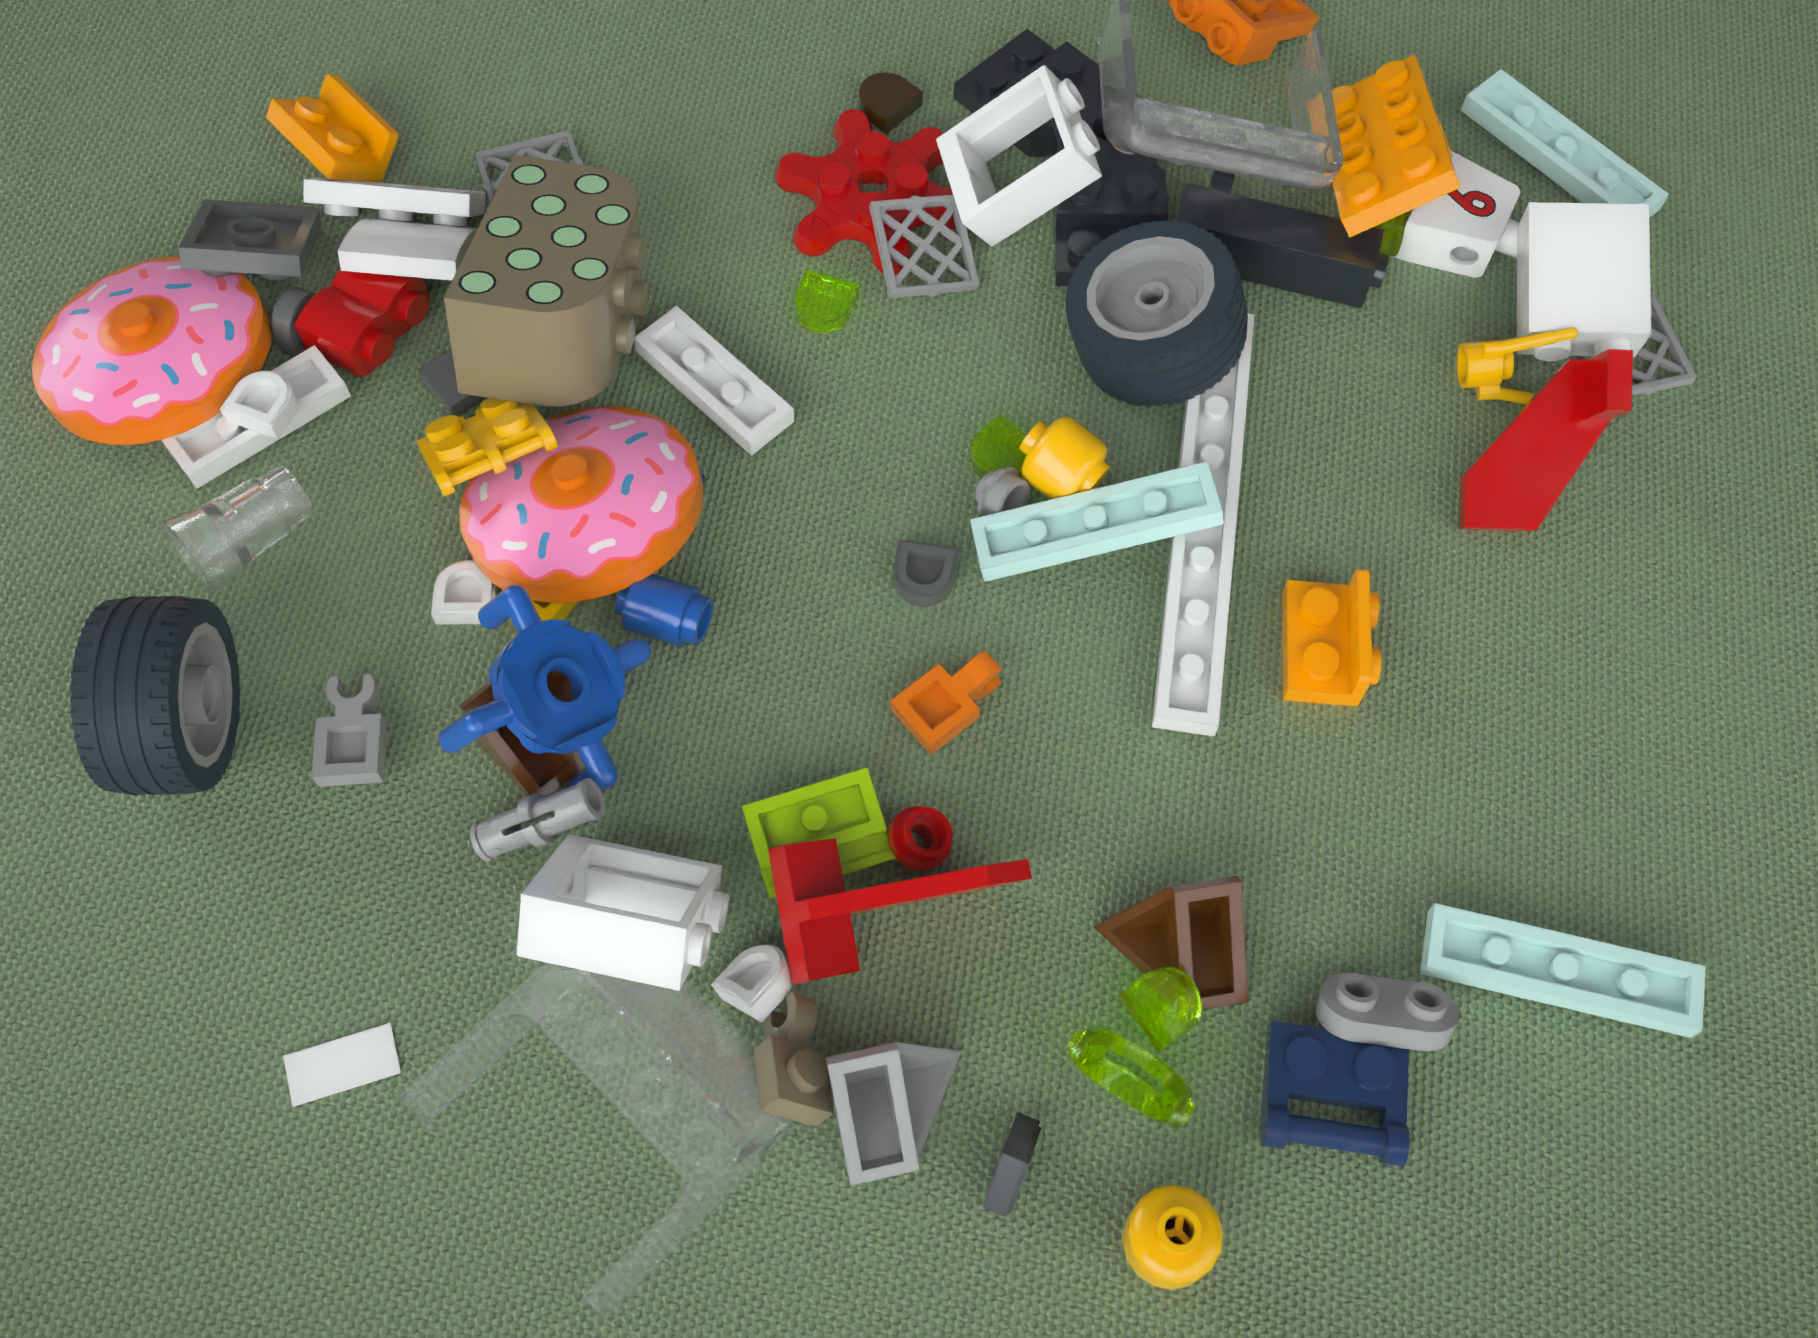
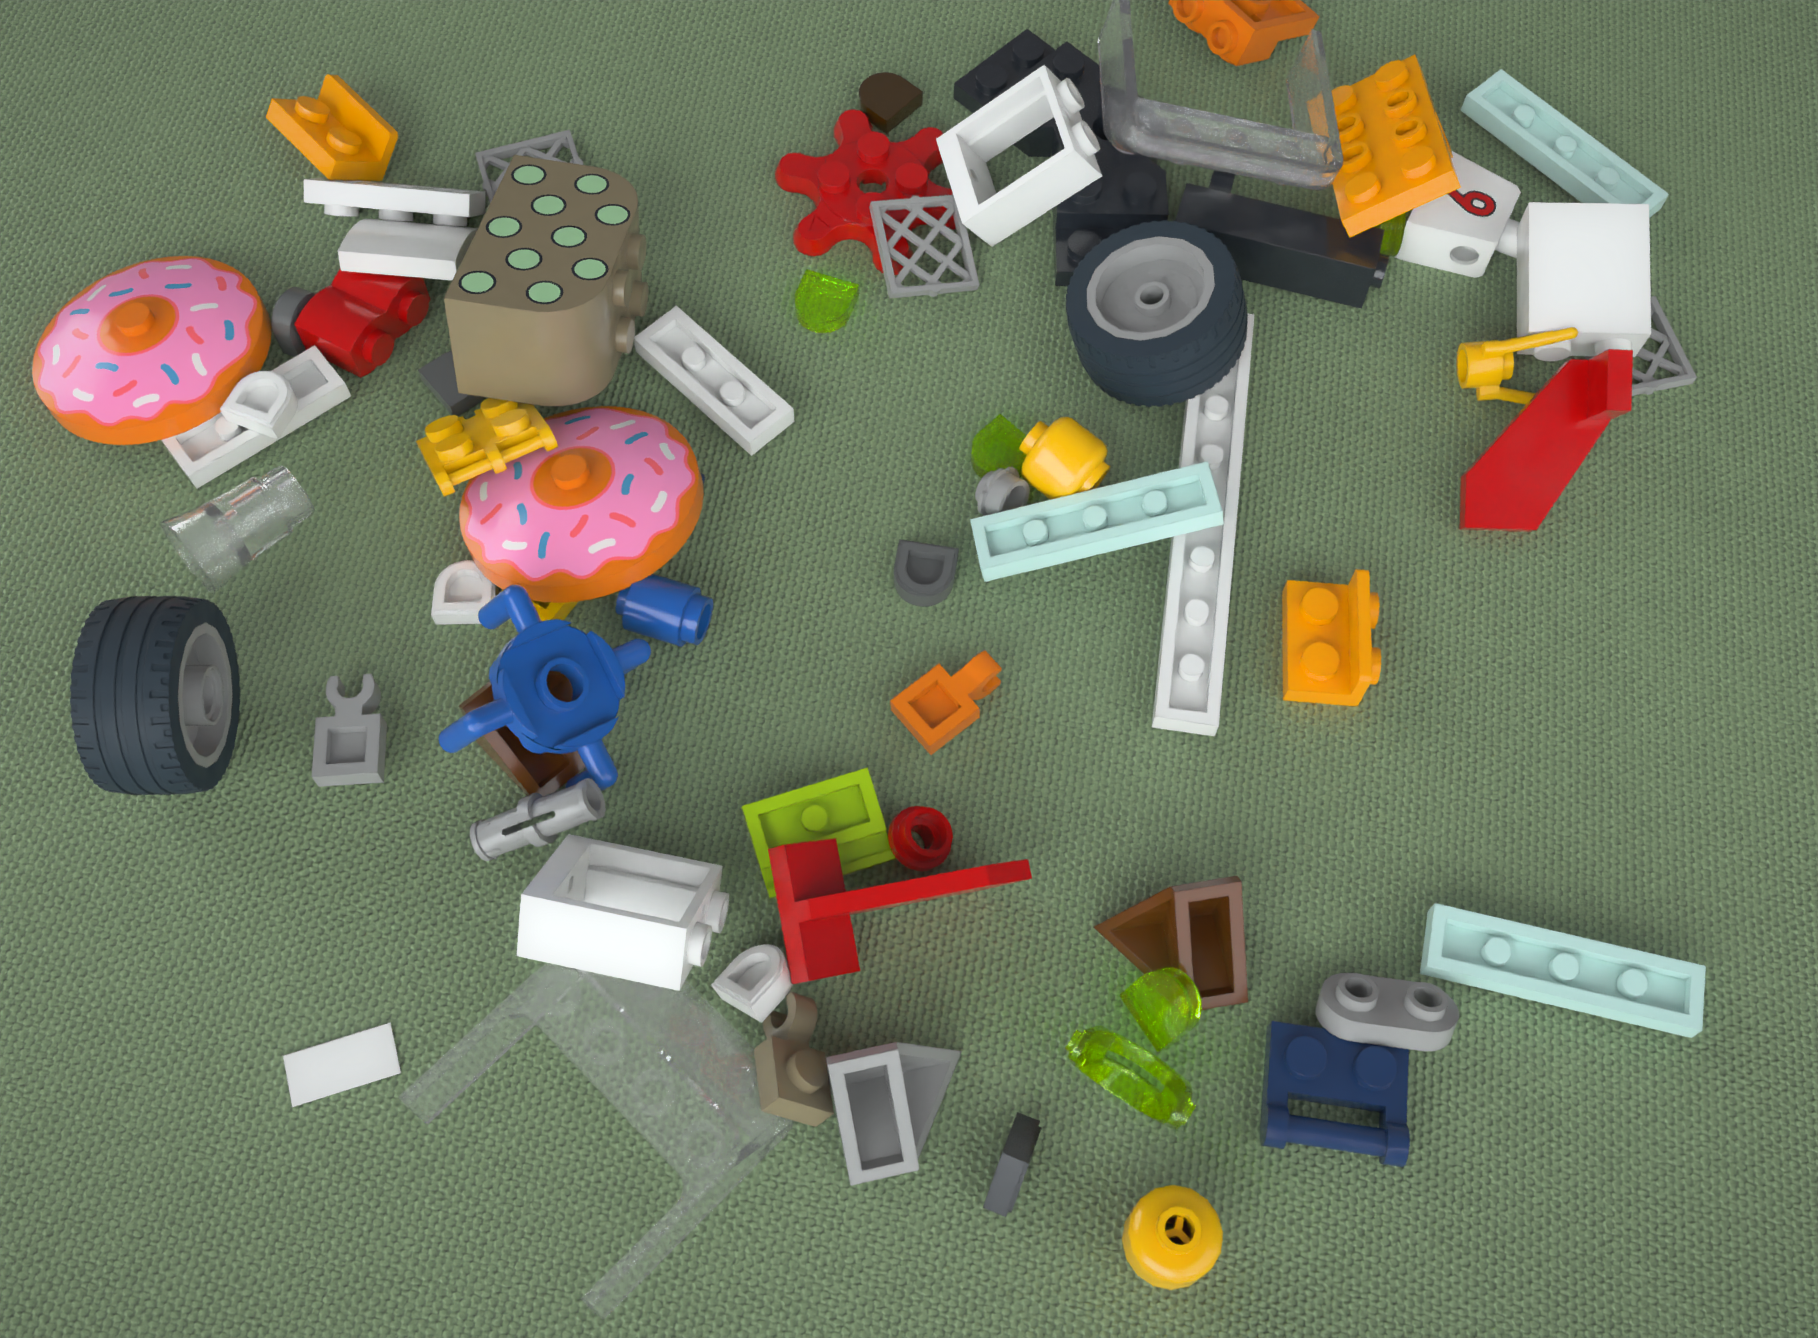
(250, 239): dark grey plate -> none

